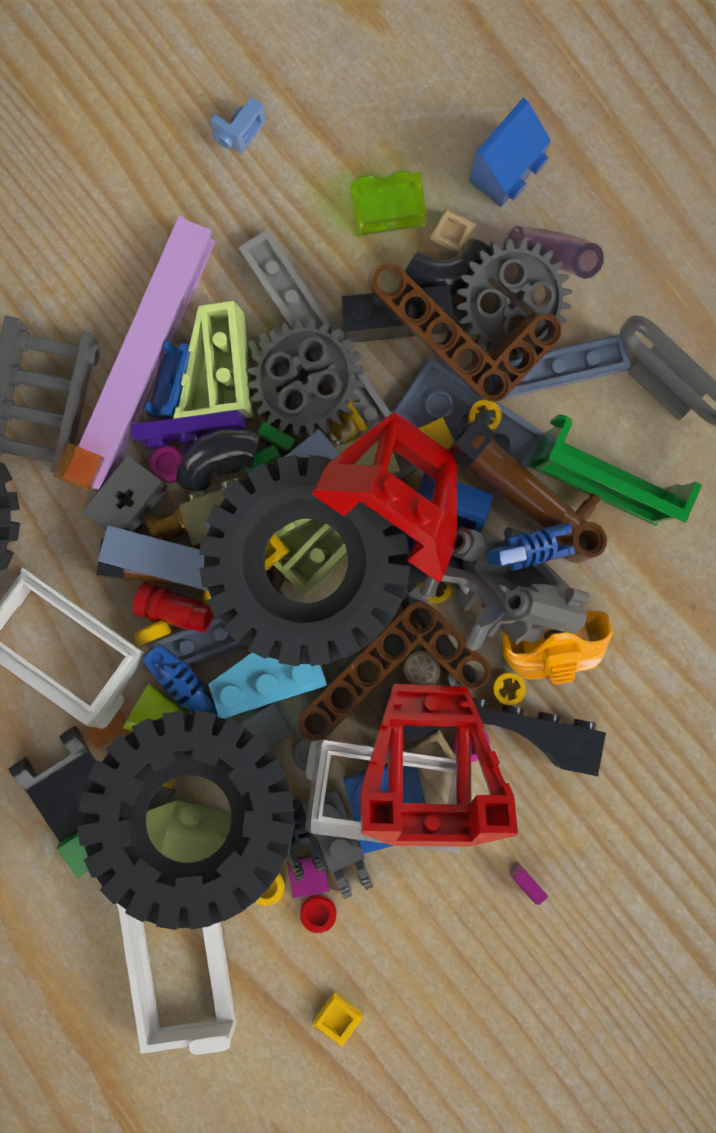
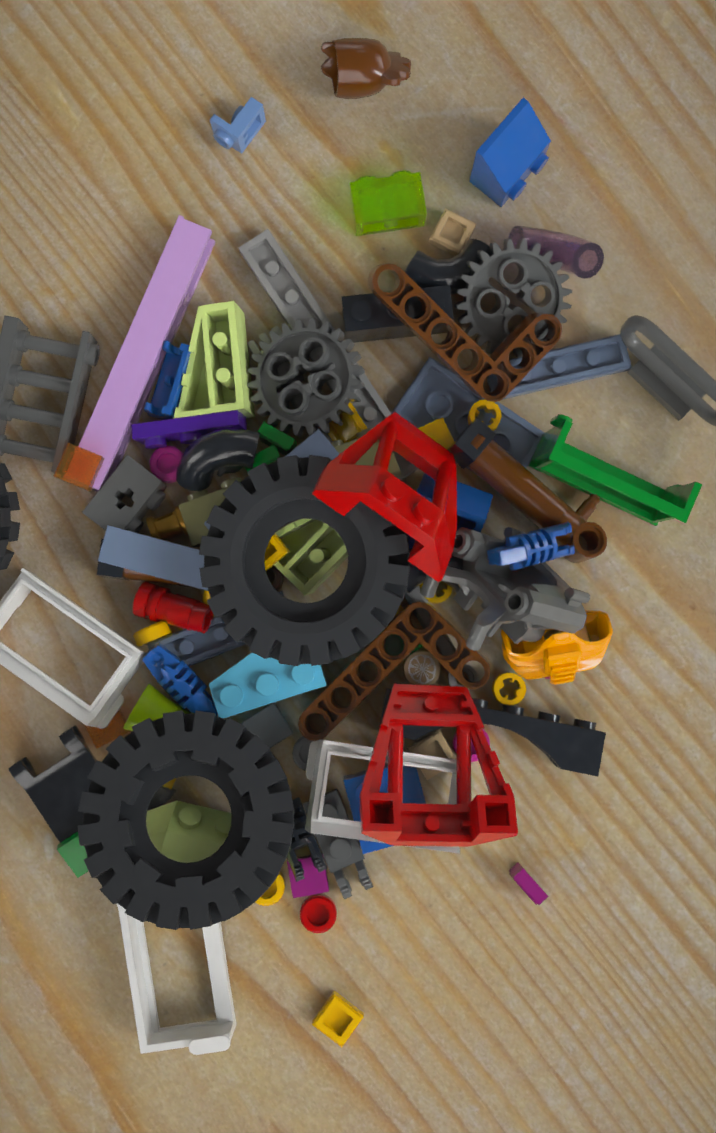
(362, 67): none -> reddish brown piece

